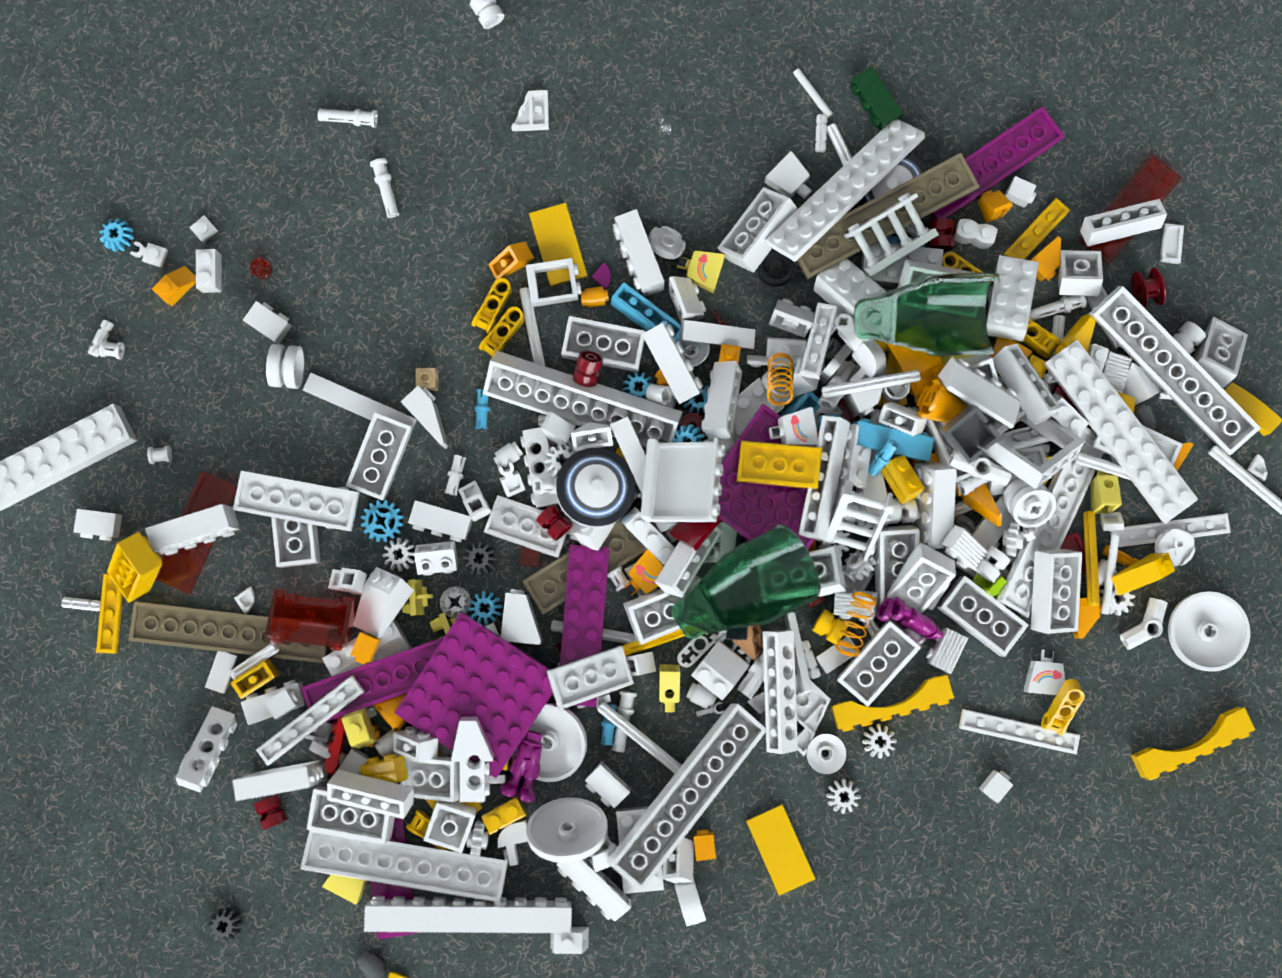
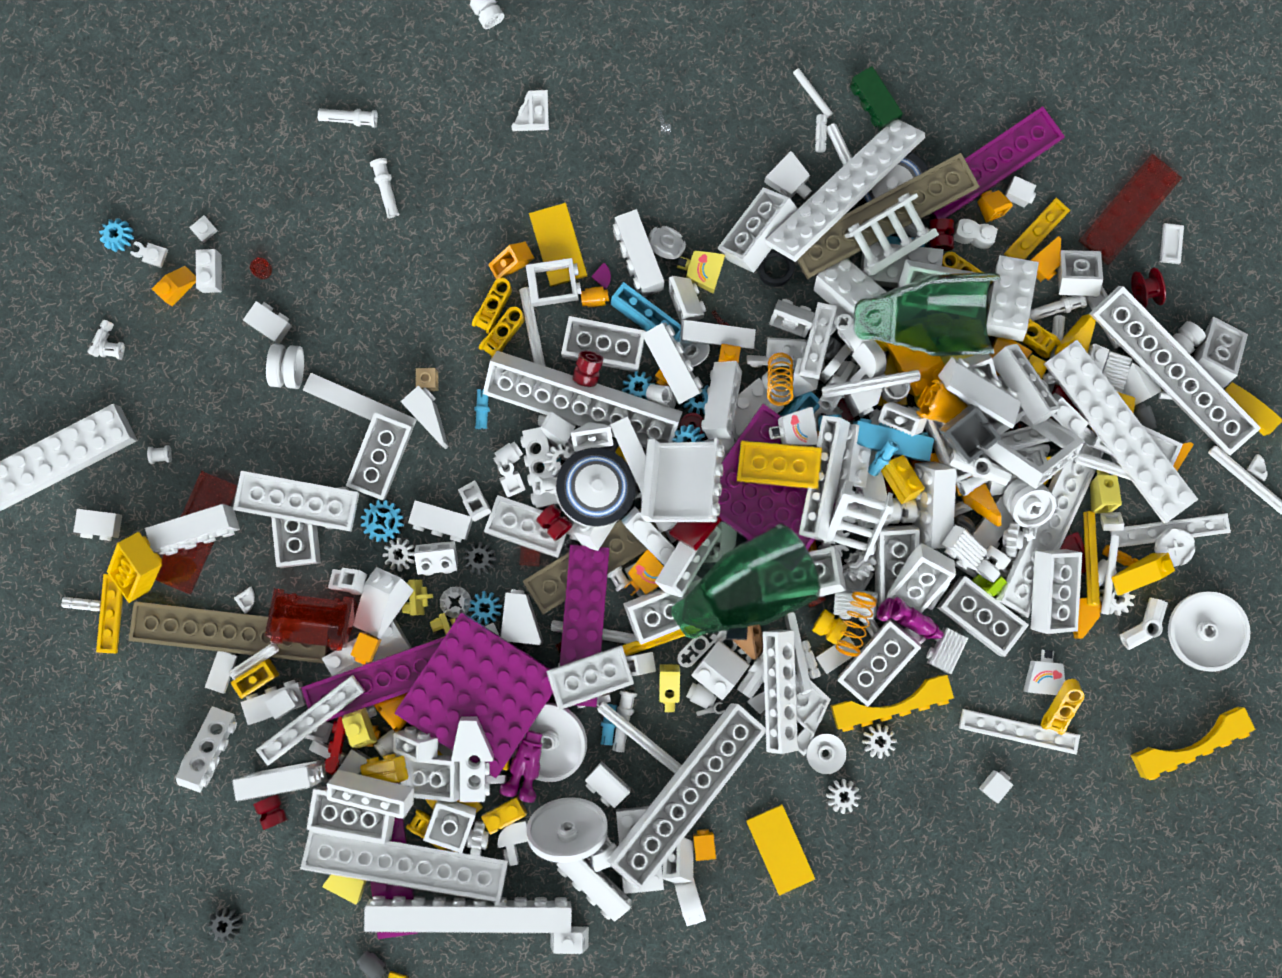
(455, 475): white pin -> none
(1123, 222): white brick -> none

